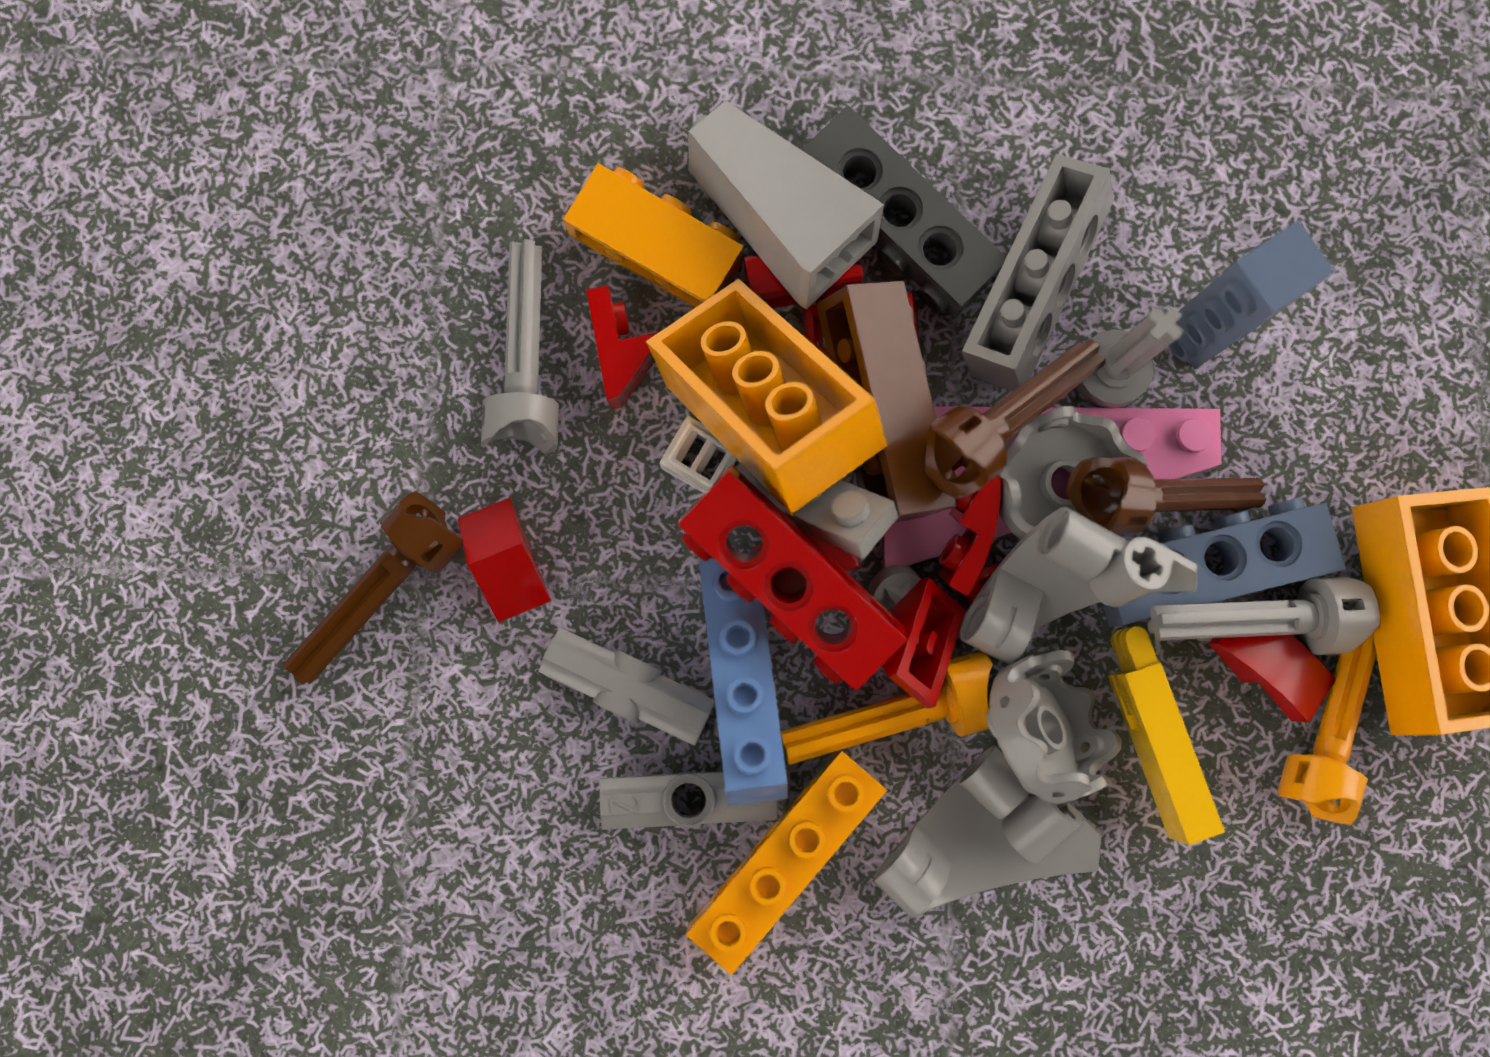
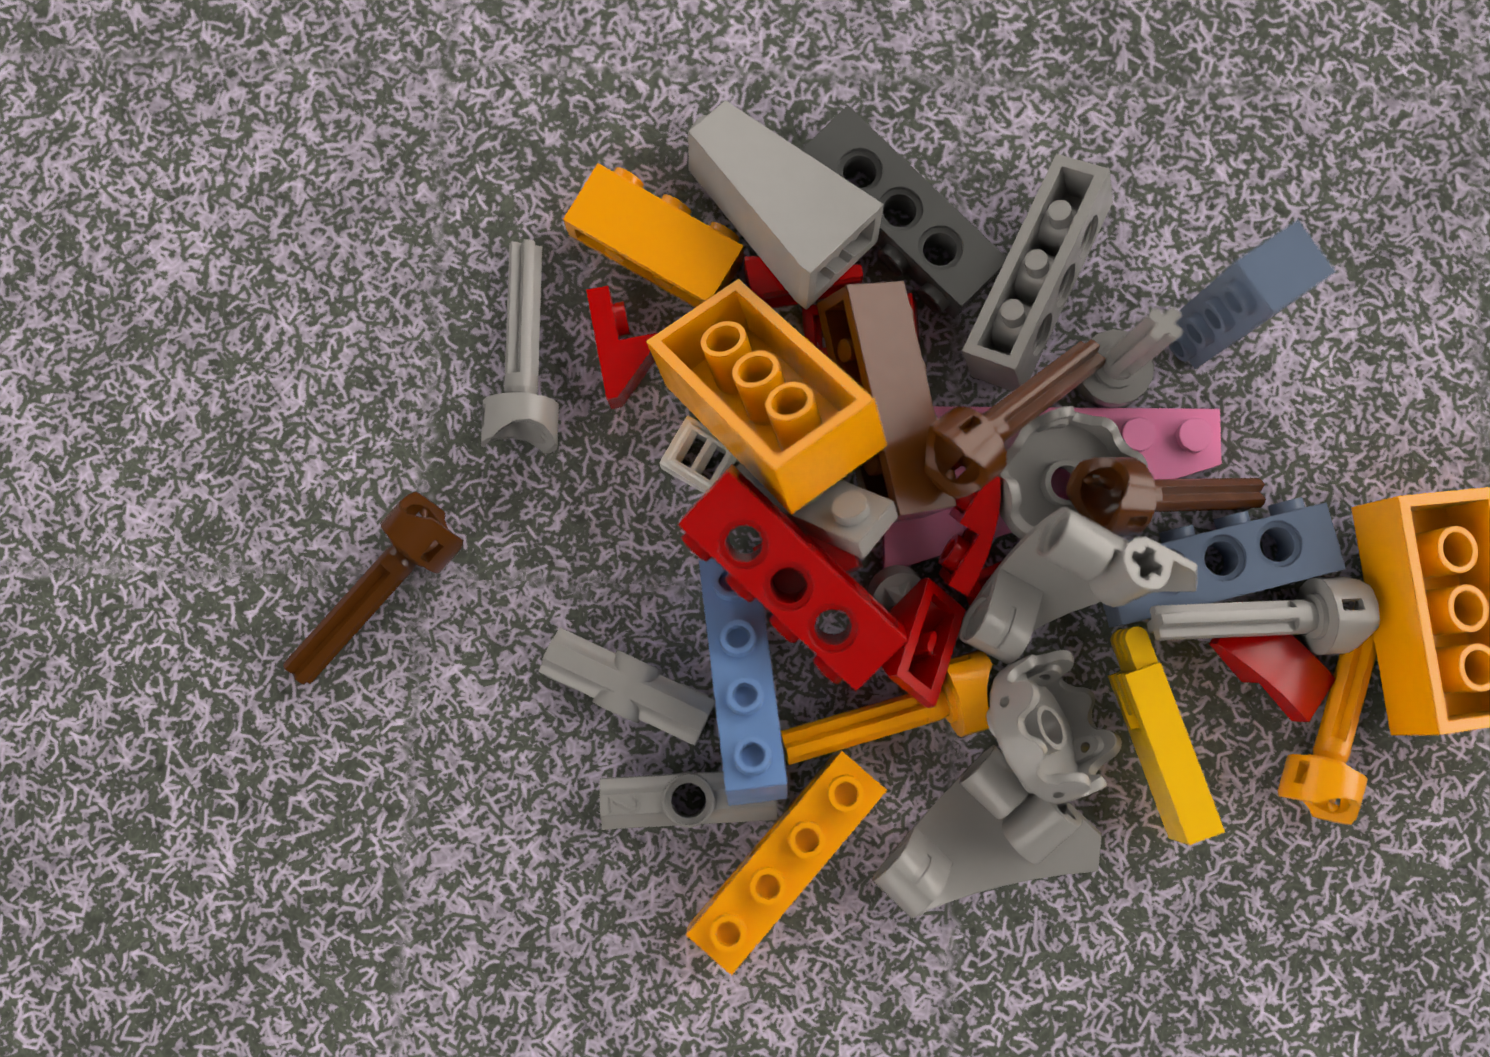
(502, 560): red slope -> none

